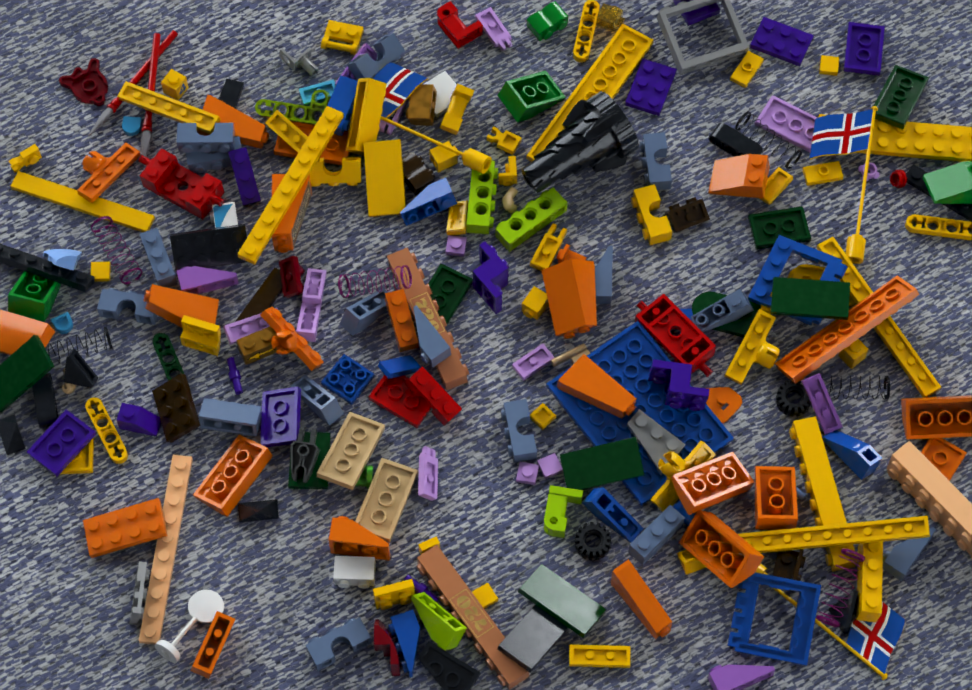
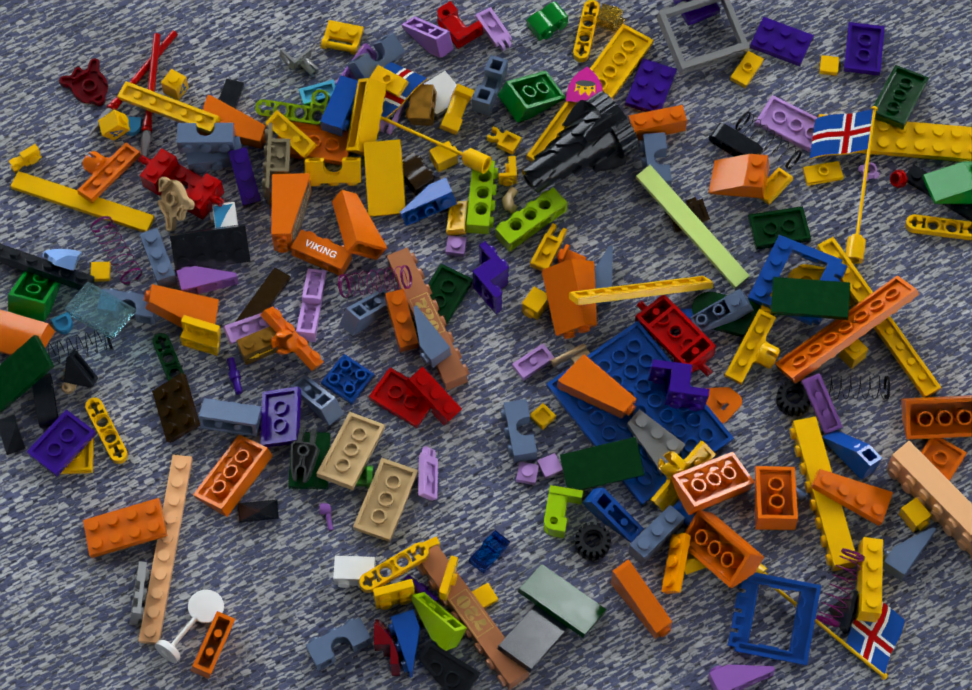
(100, 310): none -> clear light blue piece
(114, 125): none -> yellow brick
(138, 420): dark purple slope -> none
(173, 202): none -> tan tile
(276, 160): none -> dark tan bracket
(290, 185): yellow plate -> none
(291, 276): dark red tile -> none
(321, 252): none -> orange brick
(325, 509): none -> medium lavender hand
(352, 539): orange slope -> none
(357, 227): none -> orange slope
(395, 83): none -> yellow plate
(396, 570): none -> yellow beam
(399, 366): blue tile -> none
(431, 37): none -> medium lavender slope
(449, 578): none -> yellow plate
(487, 92): none -> sand blue arch
(489, 552): none -> clear blue slope
(583, 86): none -> dark pink sticker
(599, 656): yellow plate -> none
(640, 290): none -> yellow tile
(655, 228): yellow arch -> none
(665, 120): none -> orange brick
(676, 563): none -> light orange plate
(692, 226): none -> yellowish green tile
(788, 564): dark brown bracket -> none
(838, 534): yellow plate -> none
(855, 495): none -> orange wing
(915, 515): none -> yellow brick

